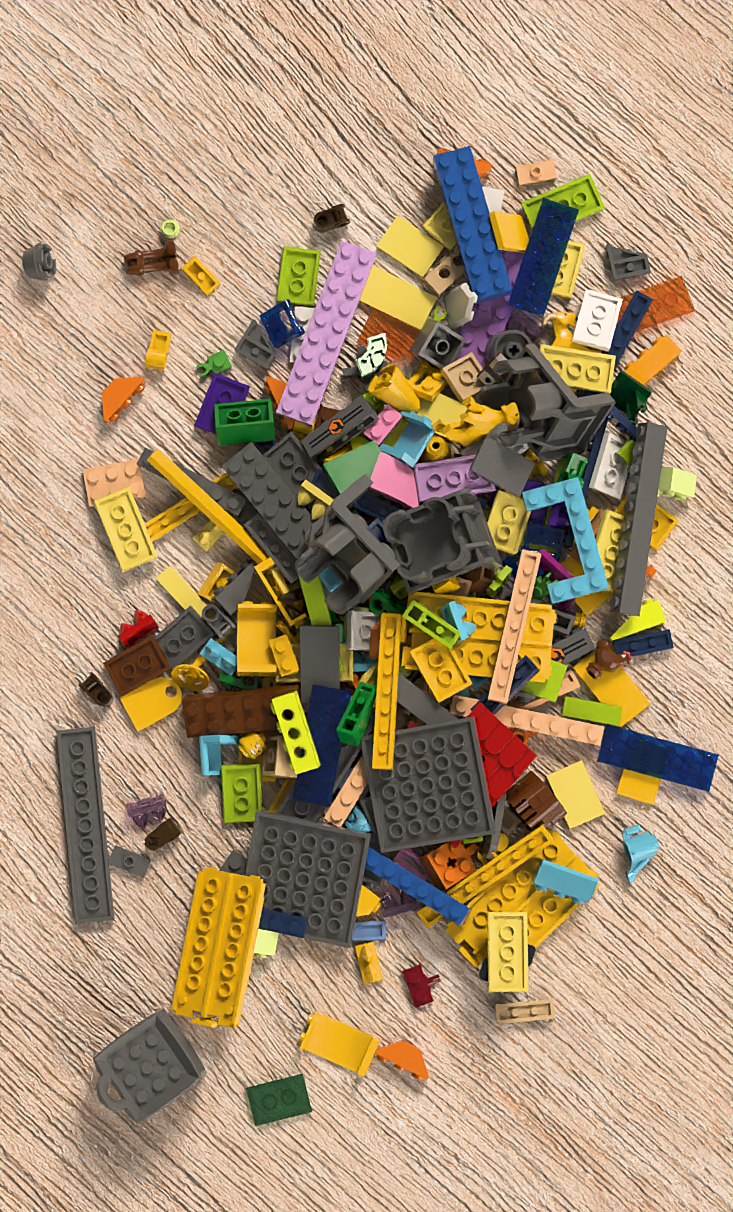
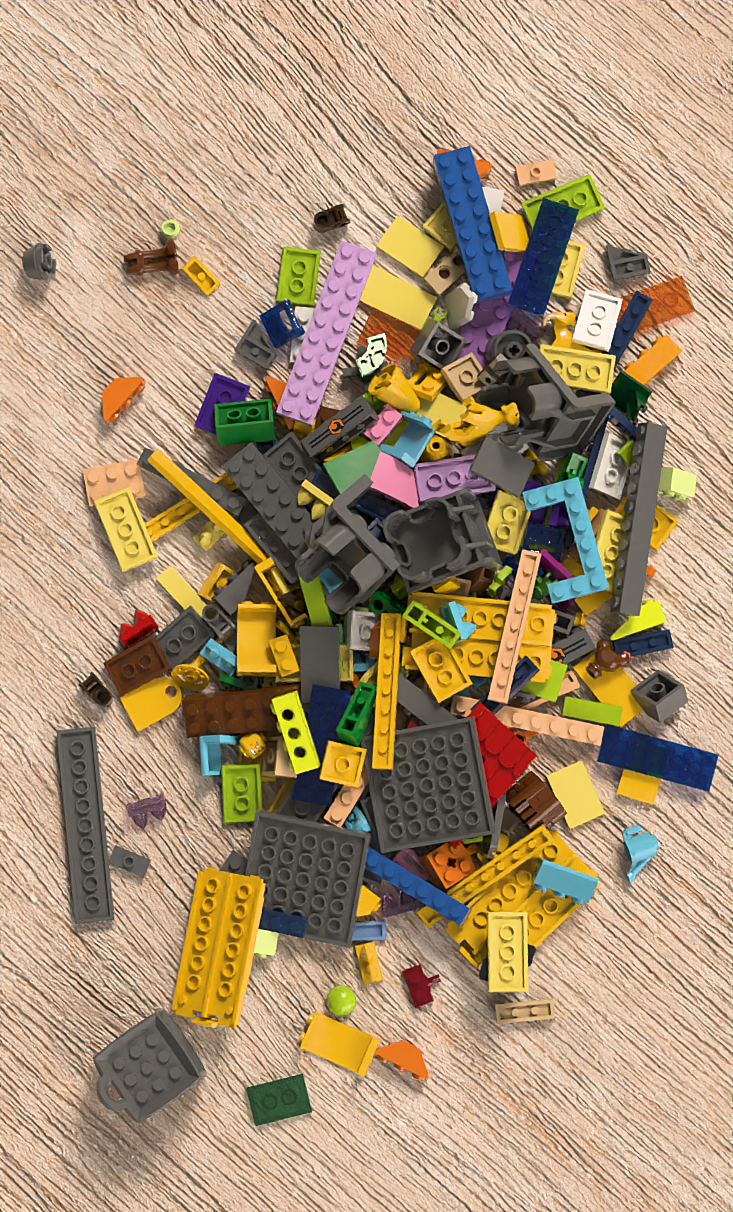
(158, 350): yellow plate -> none
(165, 832): dark brown piece -> none
(217, 363): bright green plate -> none
(341, 1001): none -> lime hair
(342, 763): none -> yellow plate
(660, 695): none -> dark grey slope

